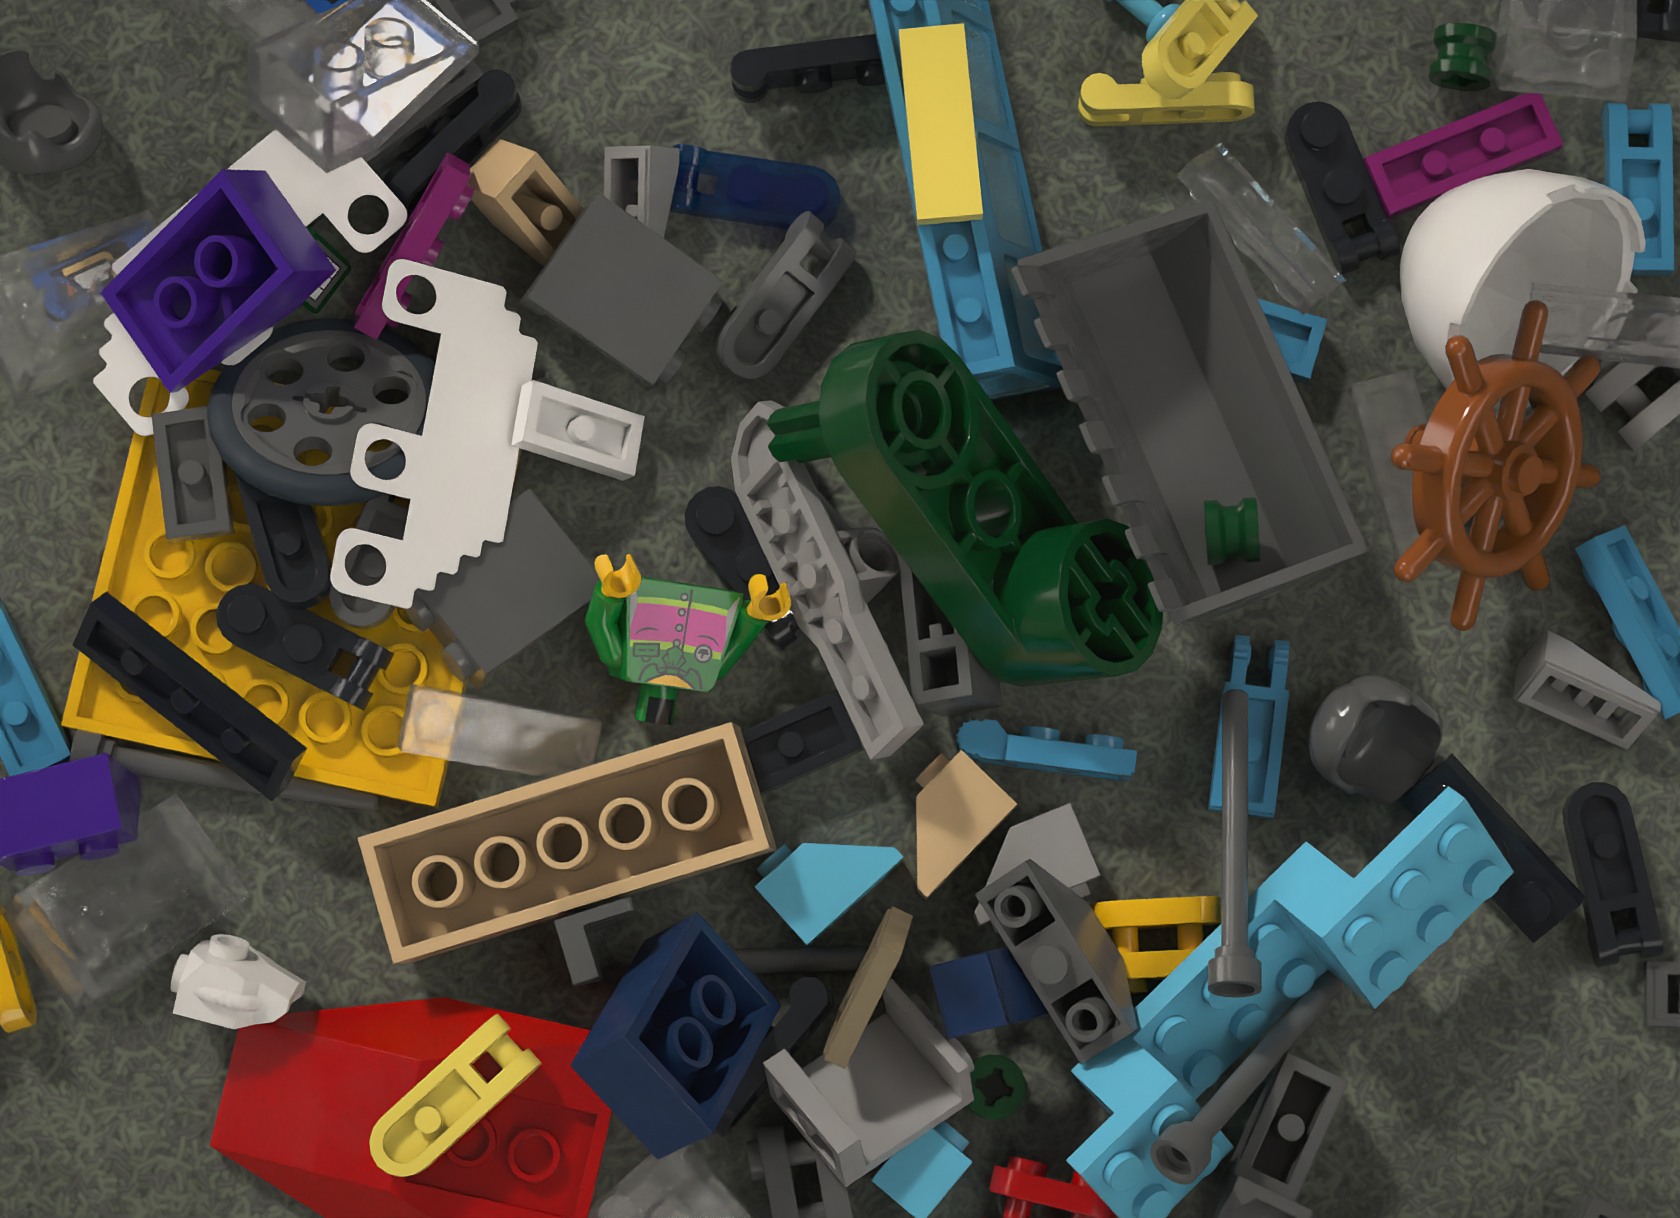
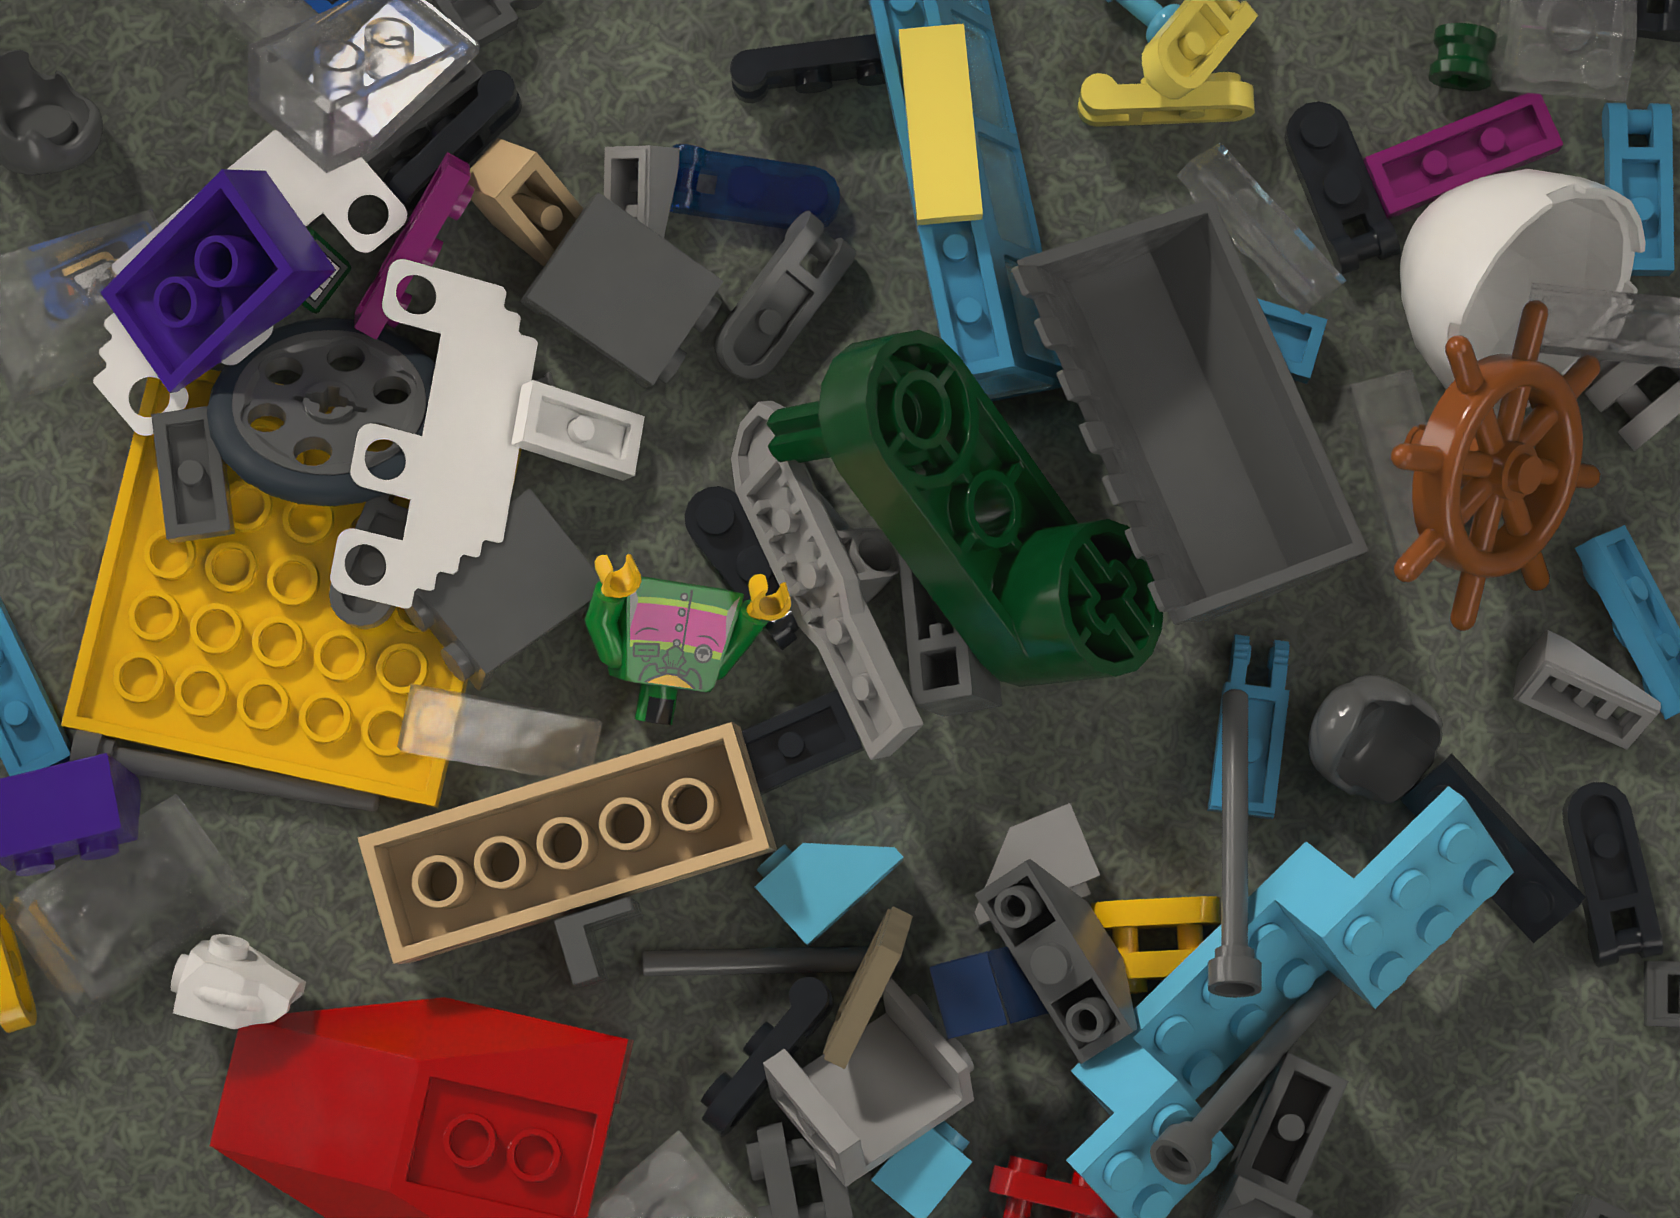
(189, 696): black plate -> none
(288, 546): black plate -> none
(300, 642): black plate -> none
(449, 1101): light yellow plate -> none
(676, 1036): dark blue brick -> none
(954, 817): tan slope -> none
(988, 1086): dark green wheel -> none
(1042, 751): dark azure hinge -> none
(1232, 531): dark green wheel -> none

